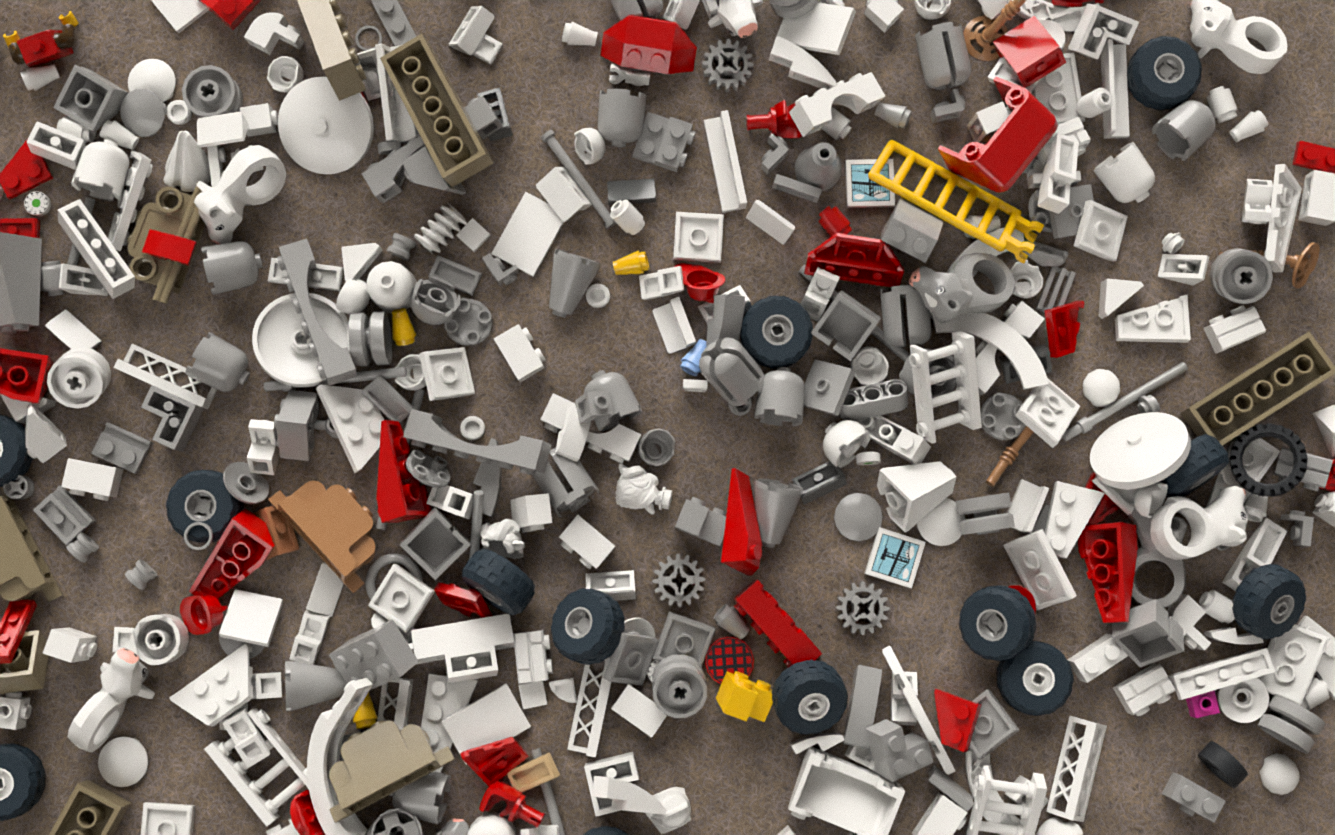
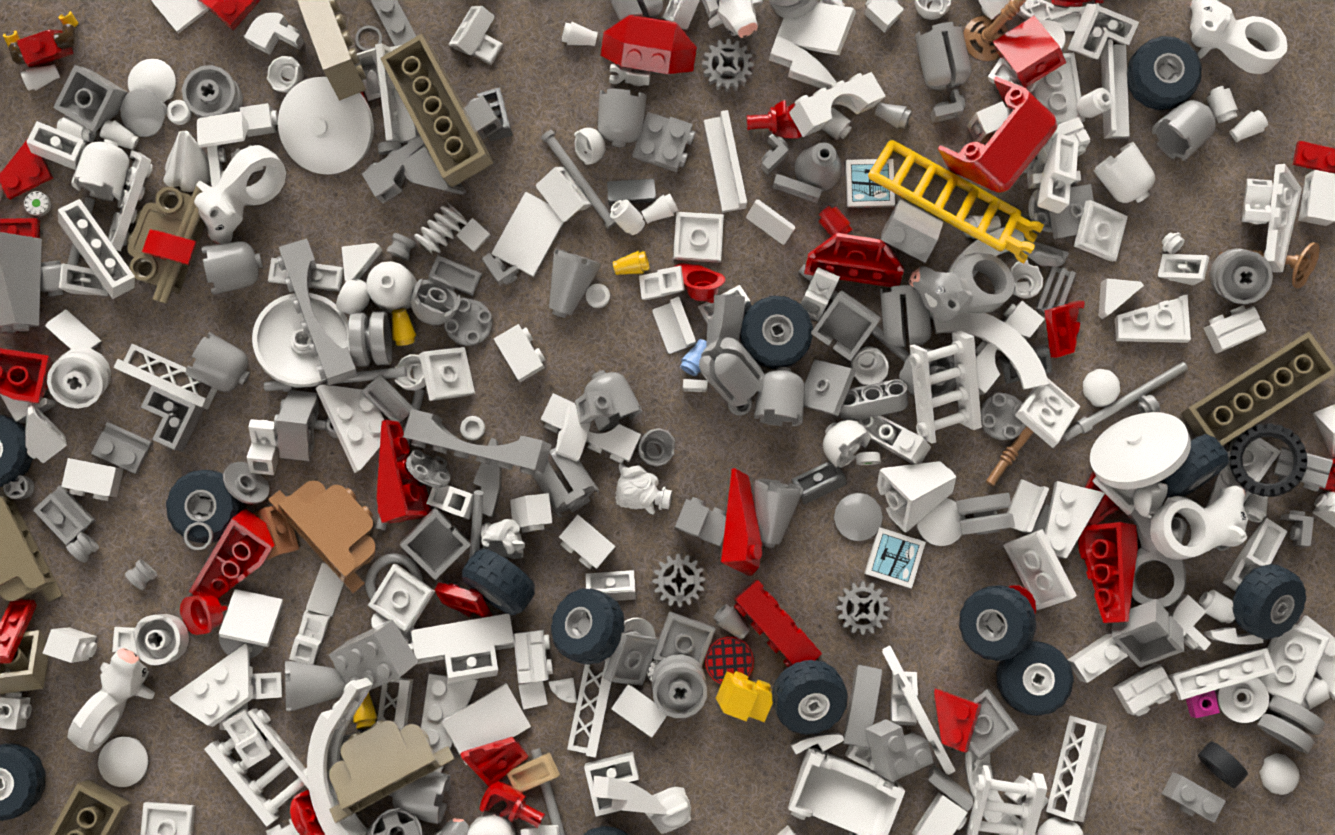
(660, 209): none -> white cone

